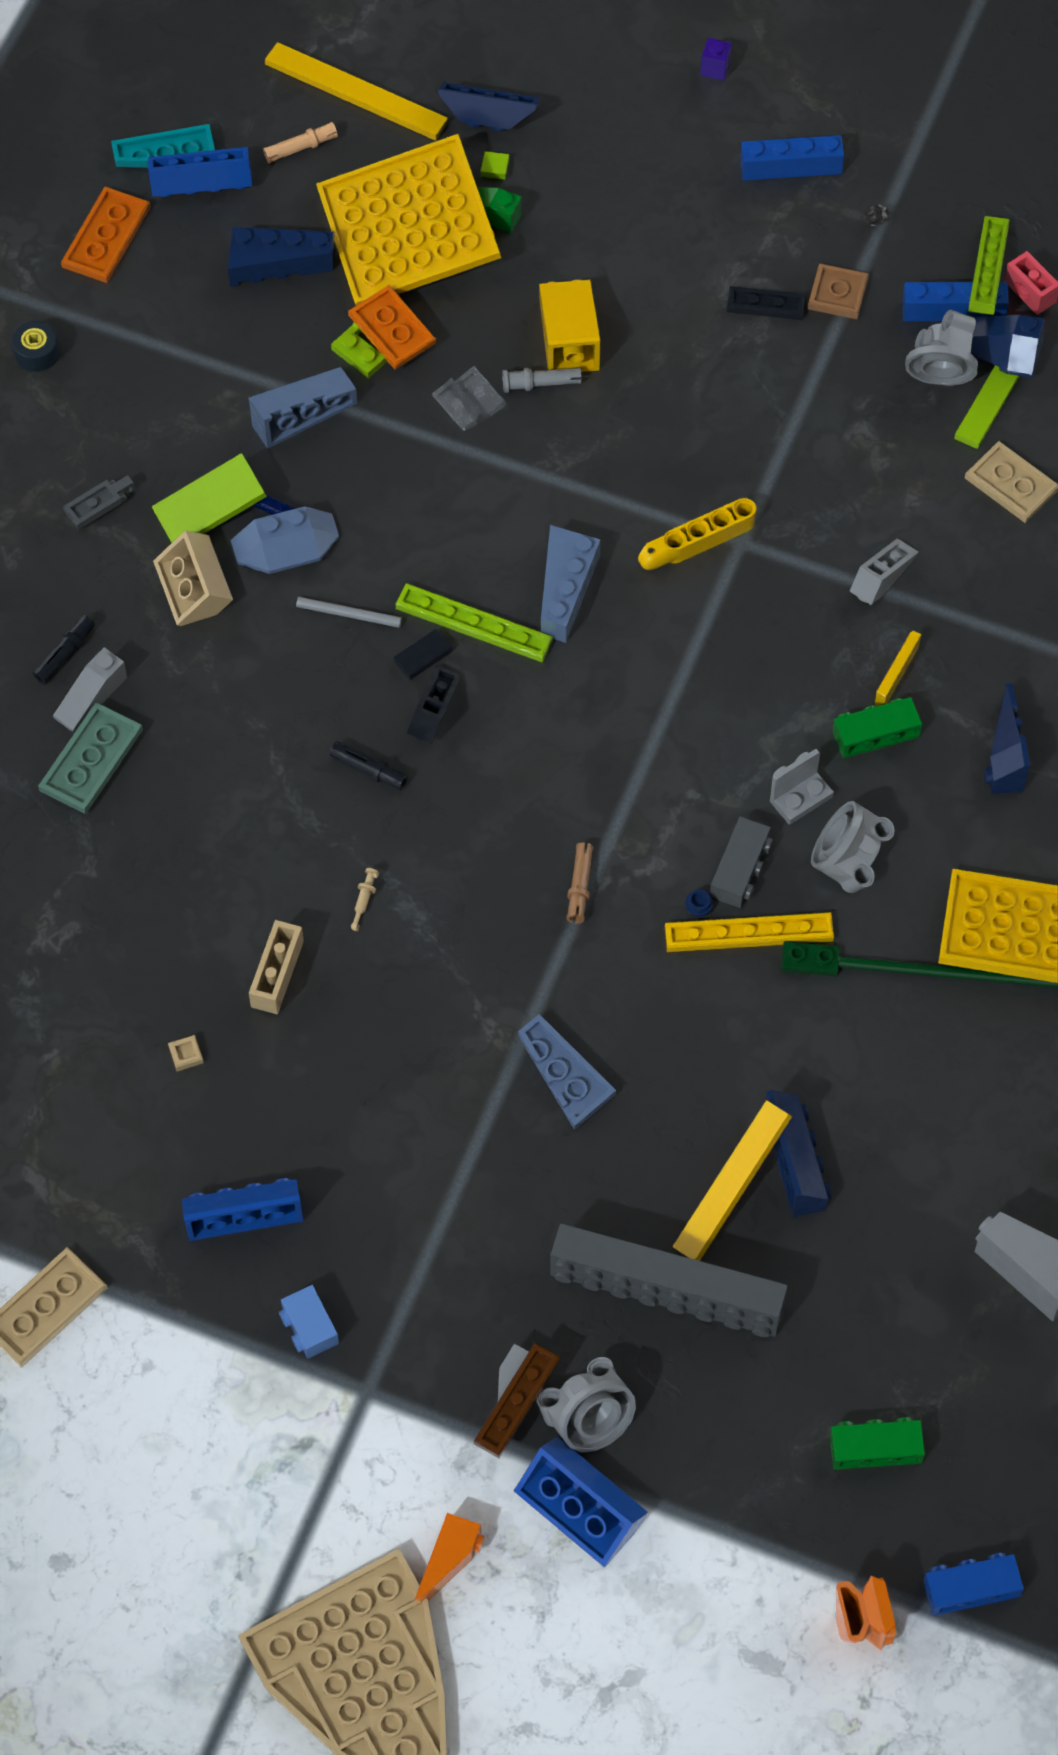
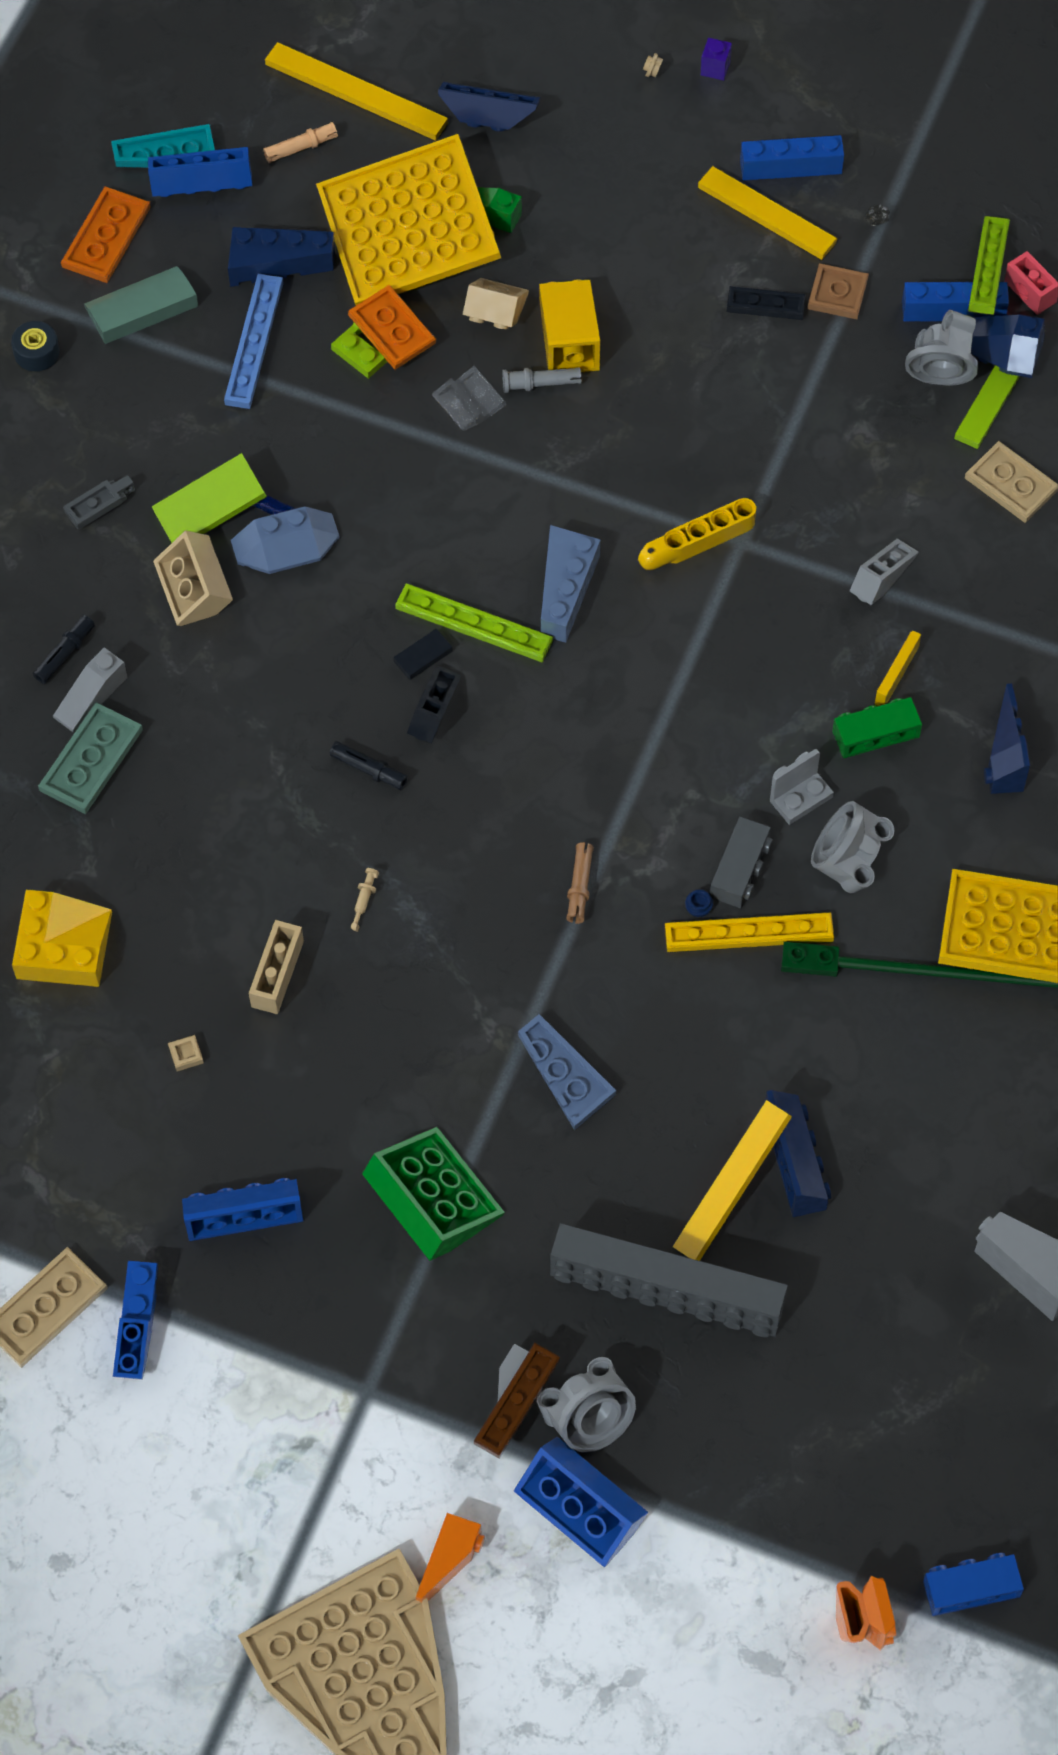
(61, 939): none -> yellow slope
(136, 1320): none -> blue slope
(142, 304): none -> sand green slope
(253, 341): none -> medium blue plate
(300, 405): sand blue wedge -> none
(309, 1322): medium blue brick -> none
(349, 612): light grey bar -> none
(432, 1192): none -> green slope
(494, 303): none -> tan slope
(495, 165): lime tile -> none
(652, 65): none -> tan plate
(767, 213): none -> yellow tile
(876, 1443): green brick -> none

